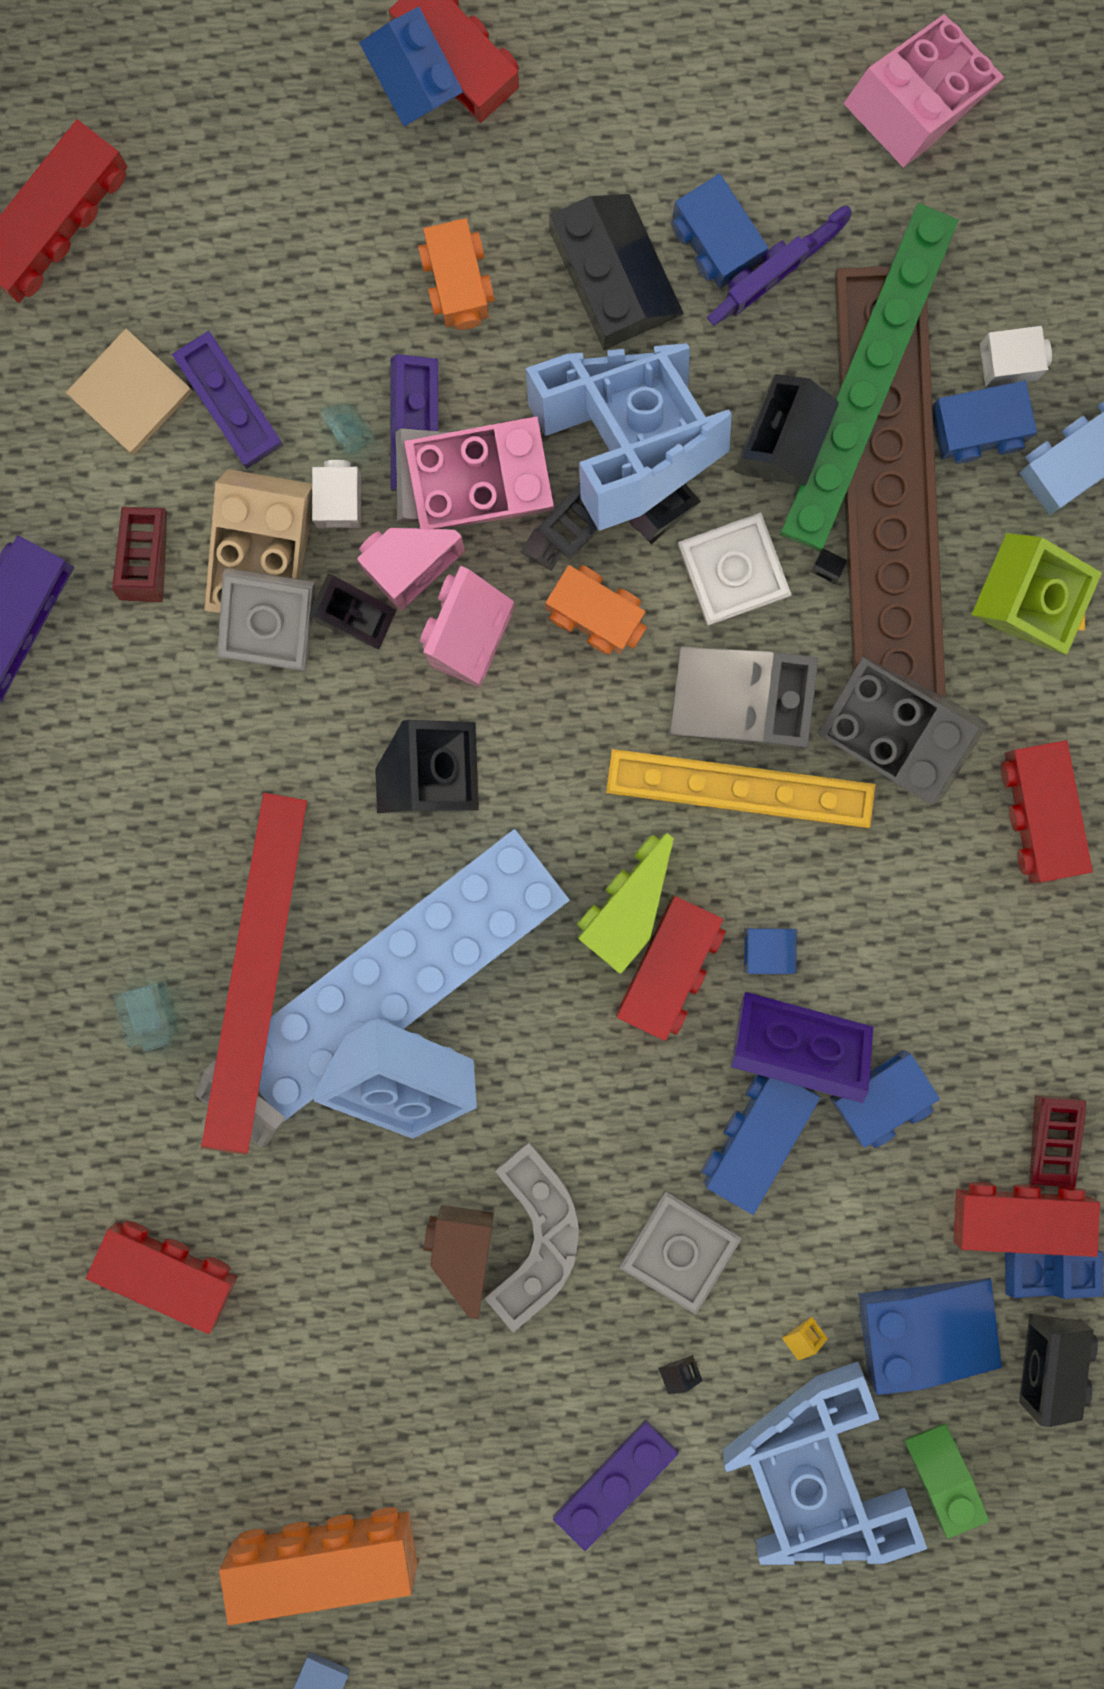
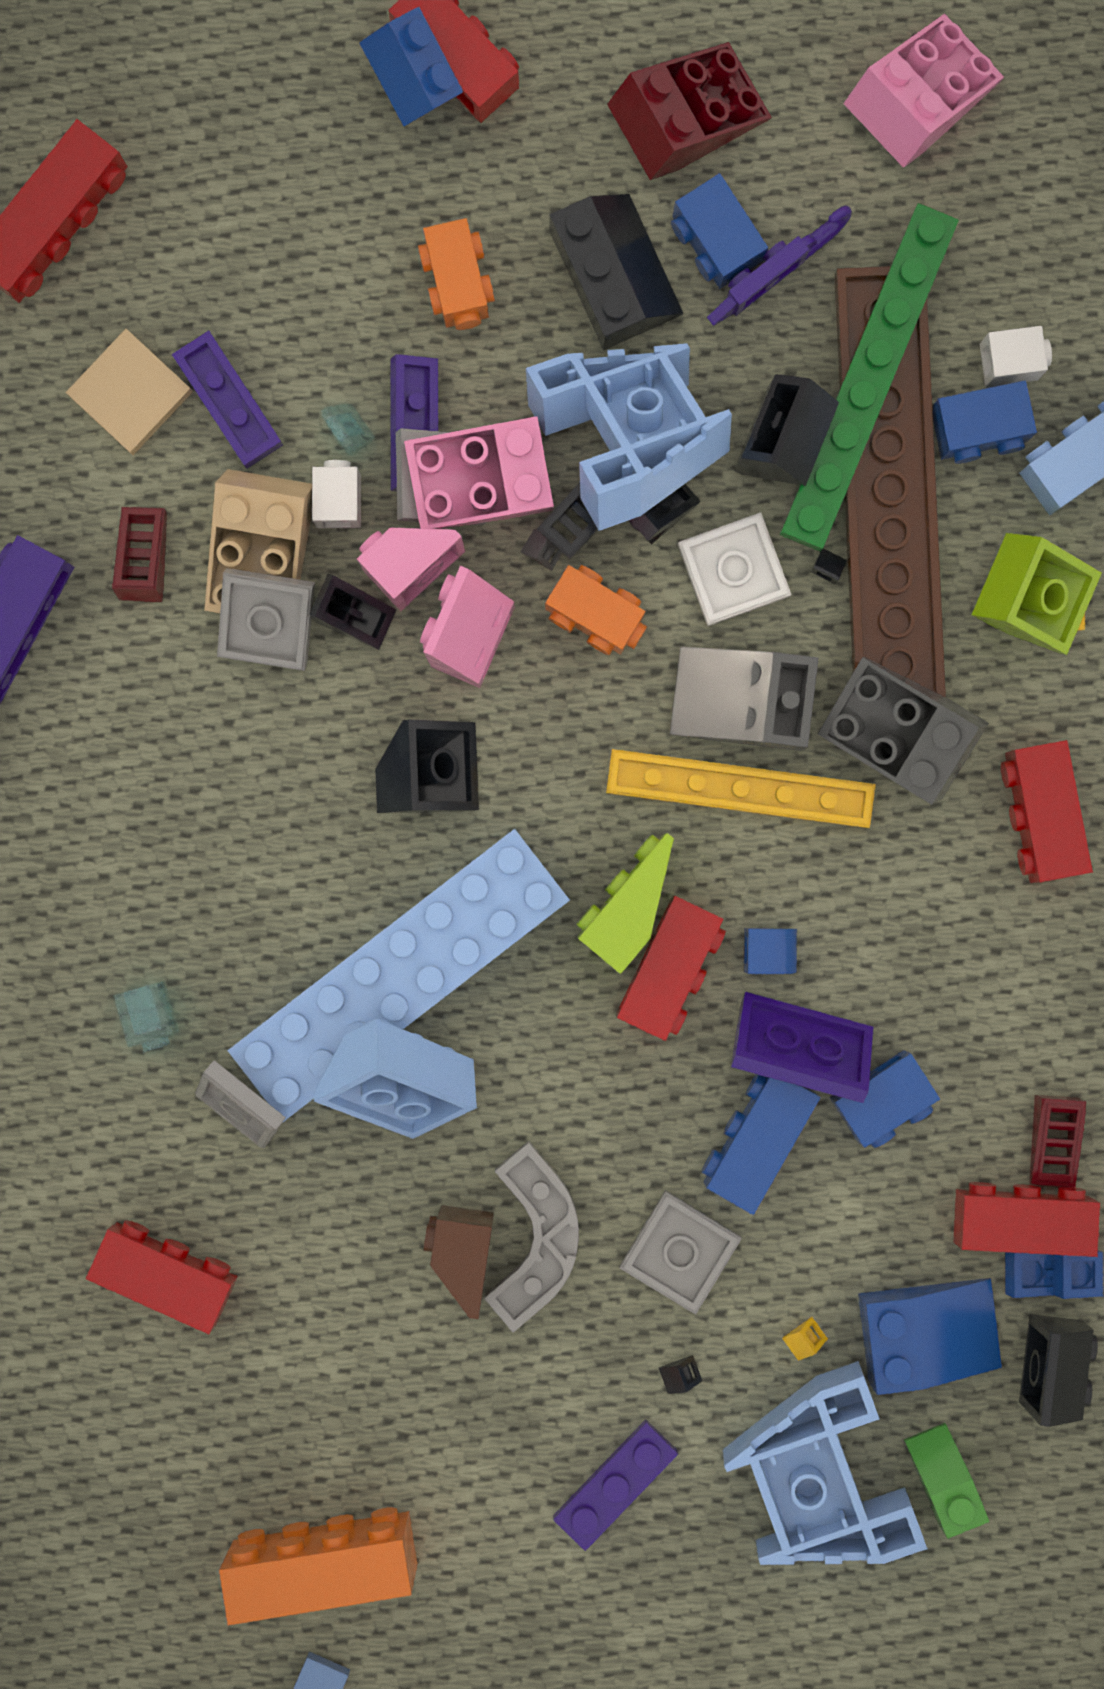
(254, 975): red tile -> none
(686, 108): none -> dark red slope

